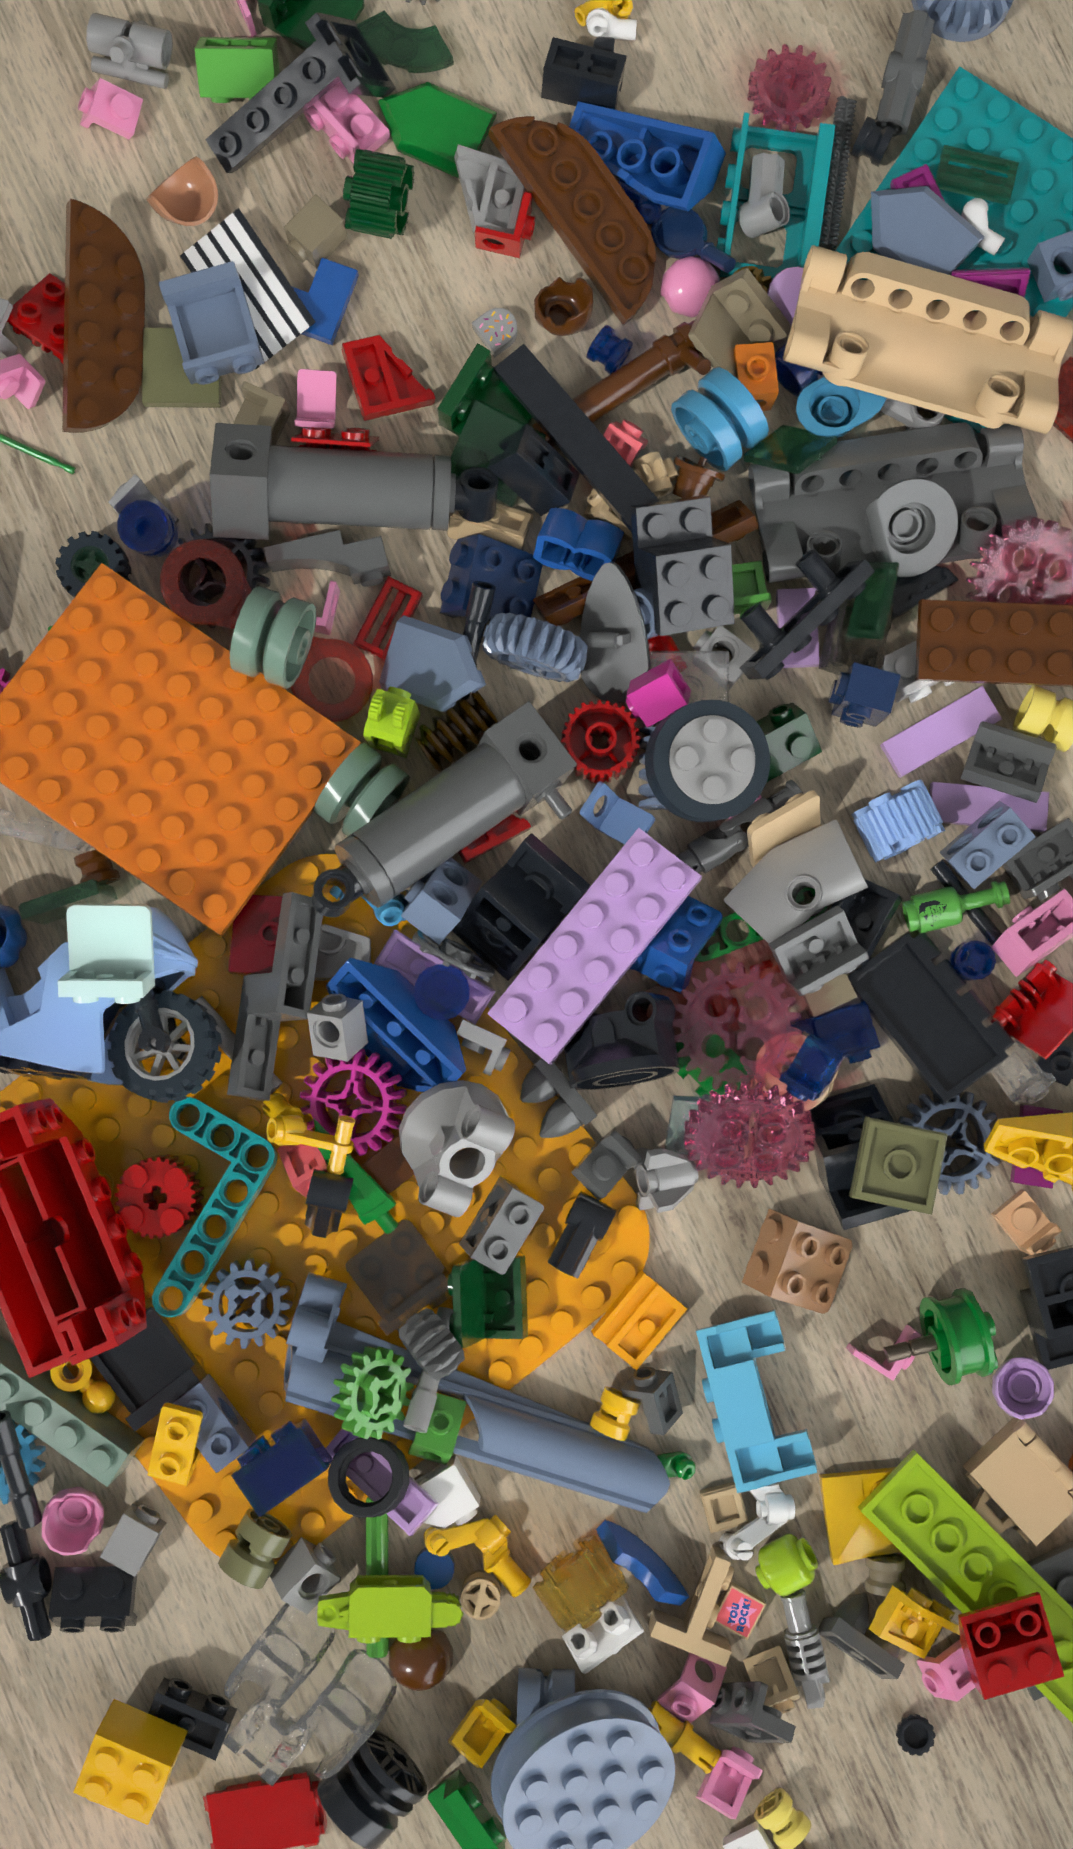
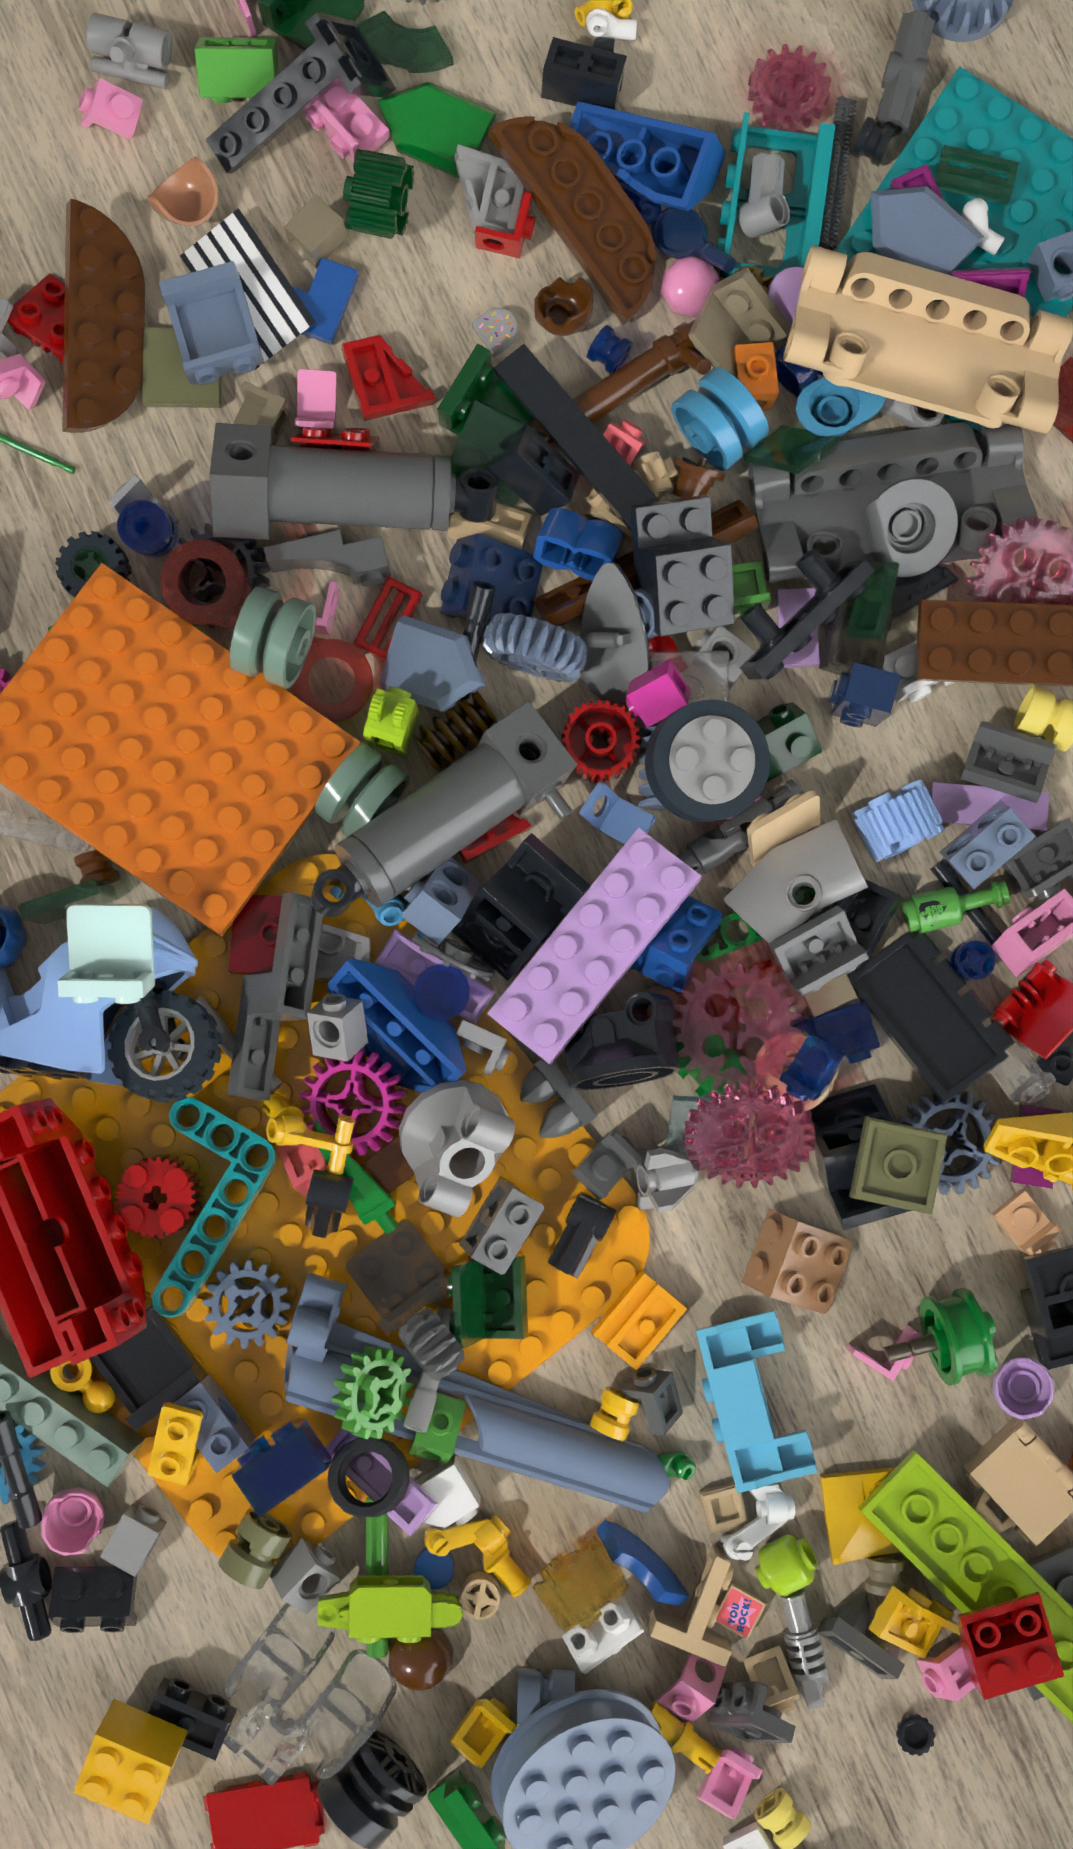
(939, 732): lavender tile -> none

